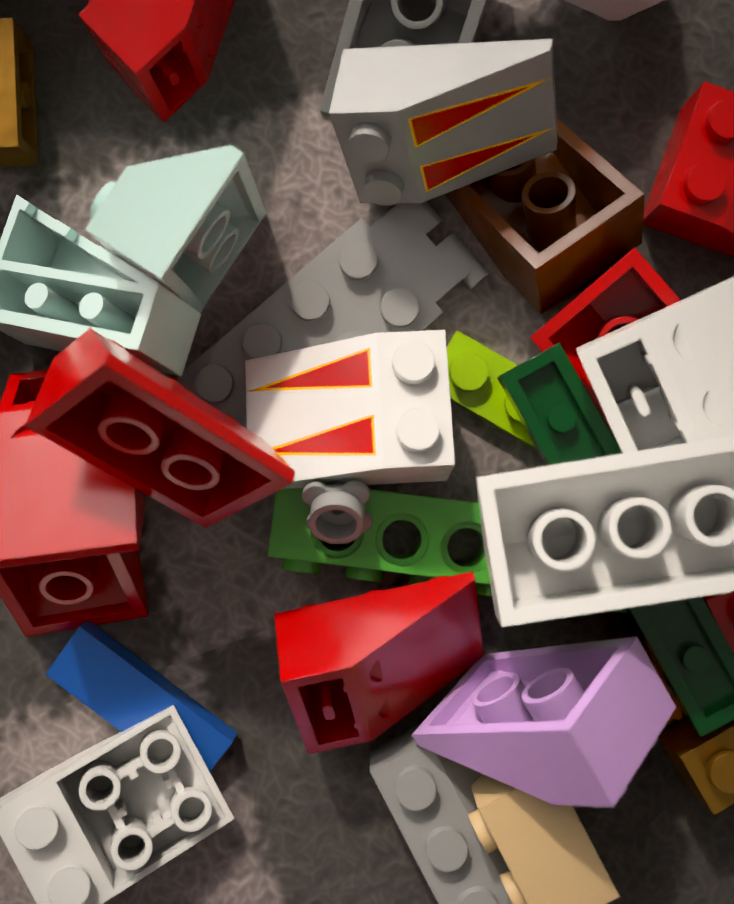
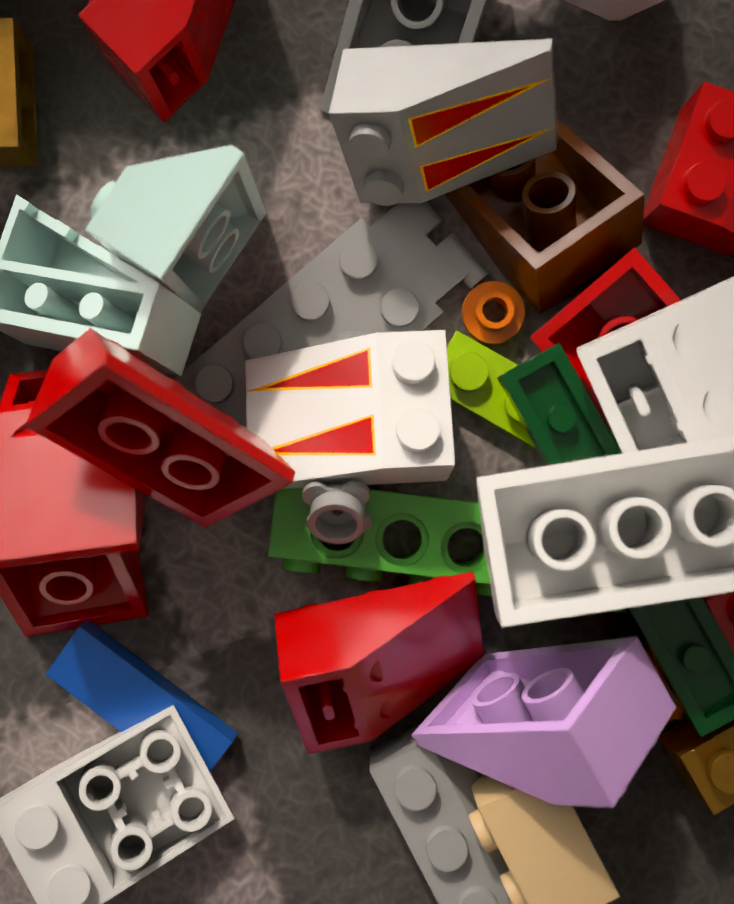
(485, 330): none -> orange plate

